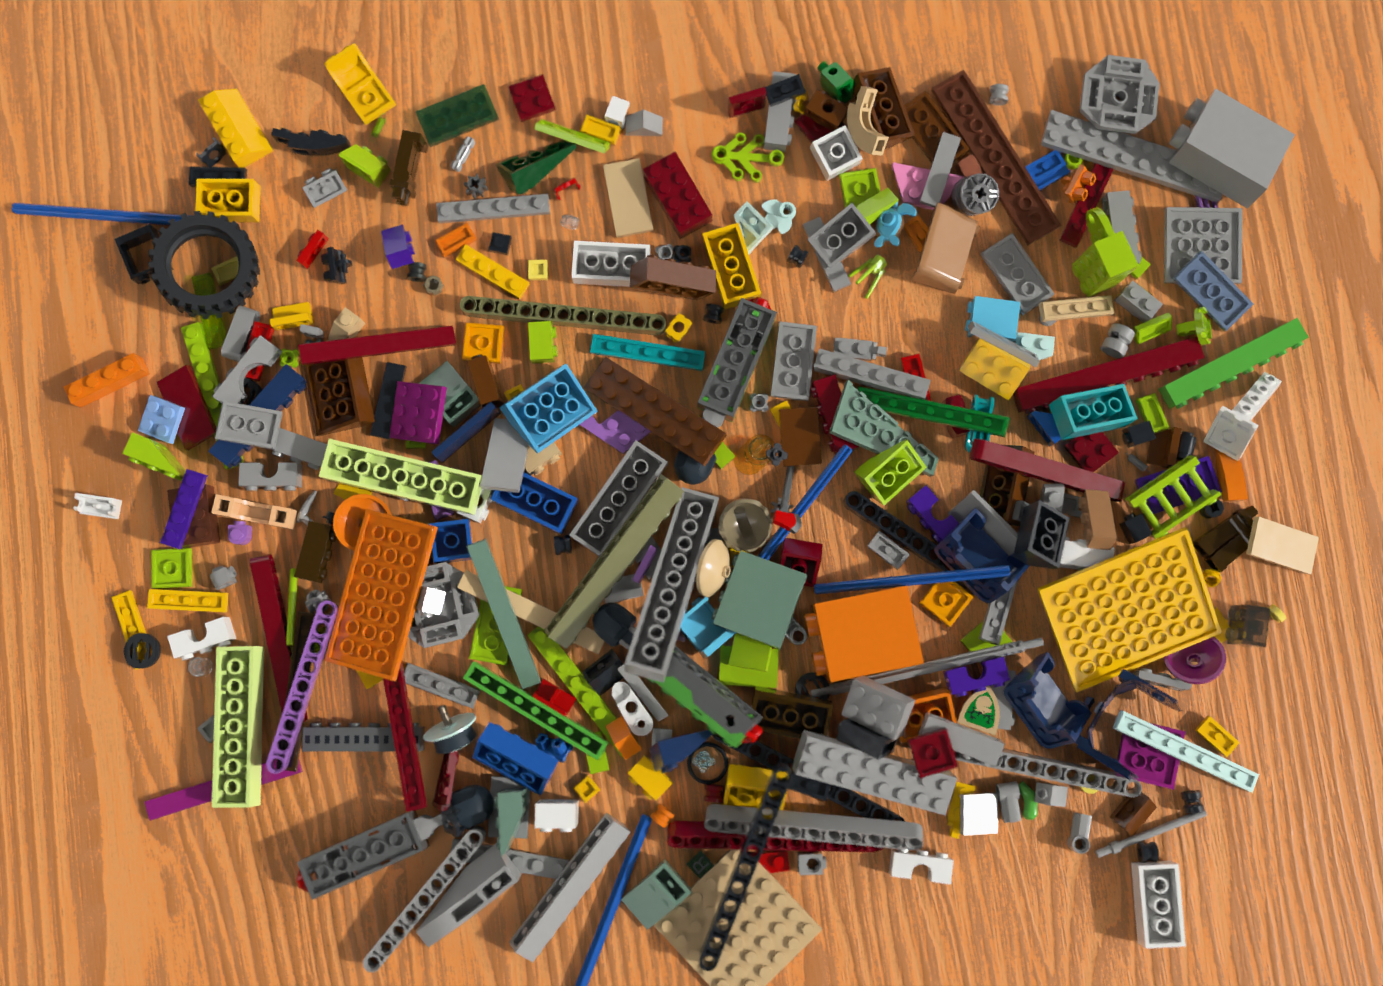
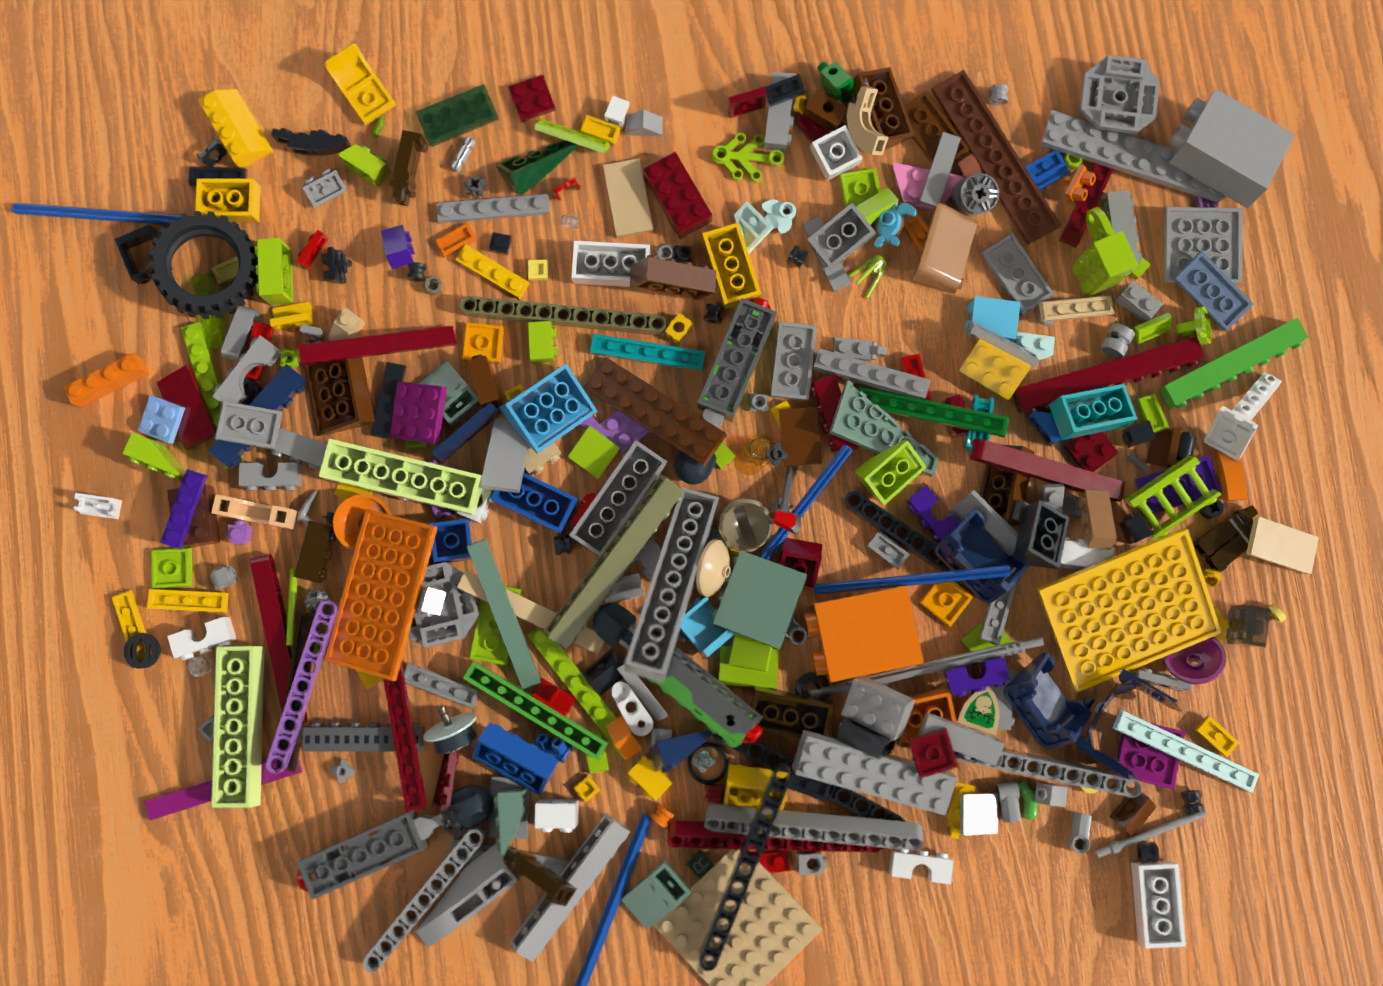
(274, 271): none -> lime brick
(349, 772): none -> light grey plate
(524, 864): none -> dark brown hips
(586, 502): none -> red plate
(594, 452): none -> lime tile
(645, 564): medium lavender tile -> none

